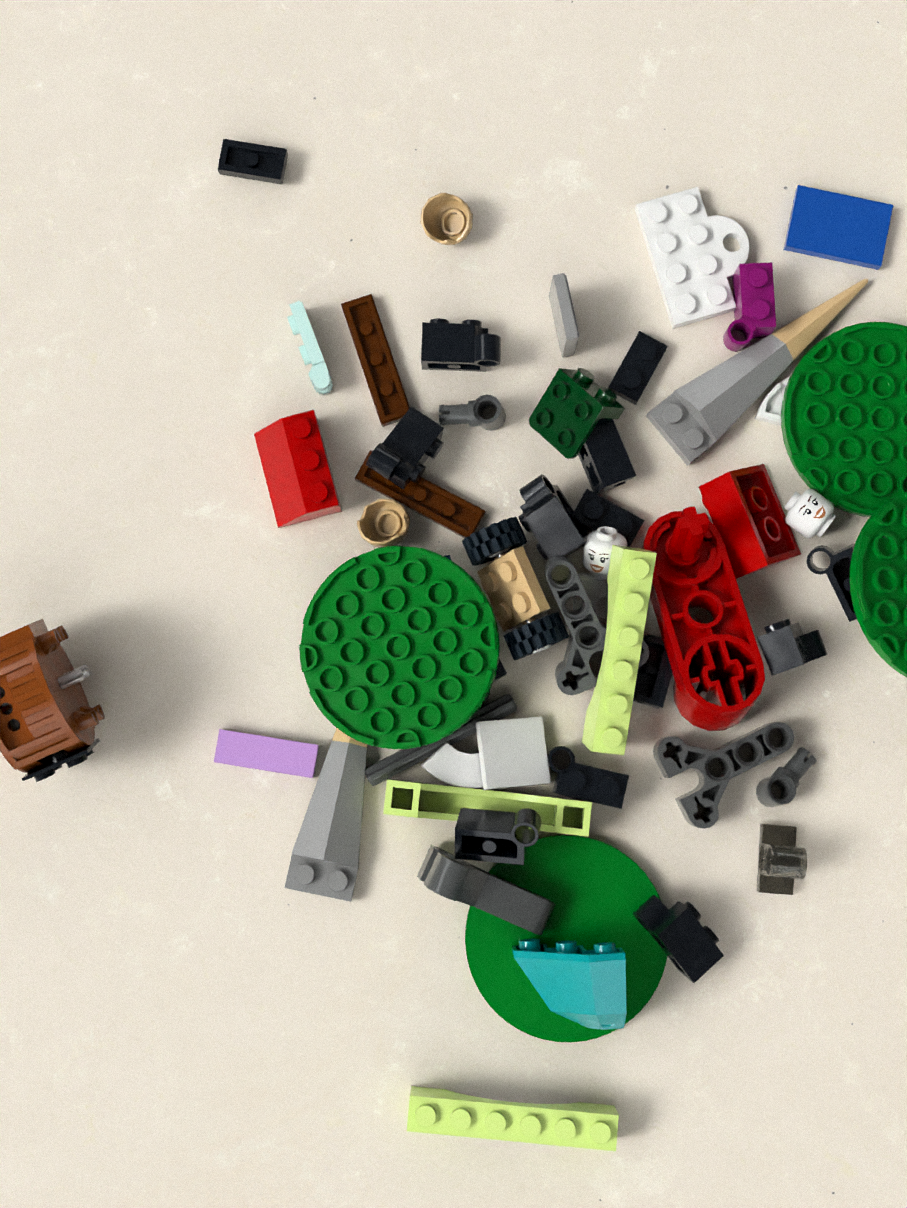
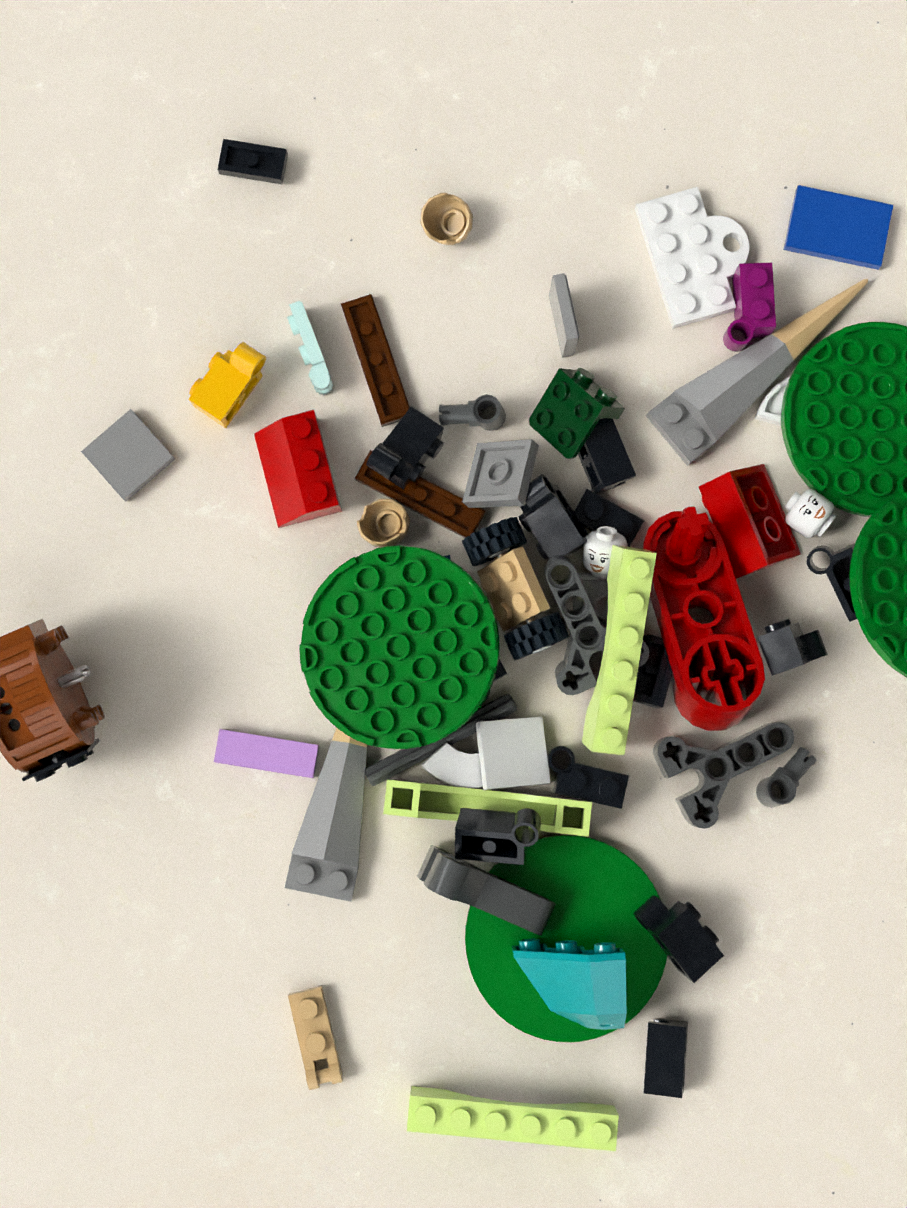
(128, 455): none -> light grey tile
(227, 383): none -> yellow hinge
(315, 1036): none -> tan plate
(458, 346): black hinge -> none
(500, 474): none -> light grey tile
(637, 367): black plate -> none
(665, 1058): none -> black hinge
(779, 859): clear smoke tile -> none

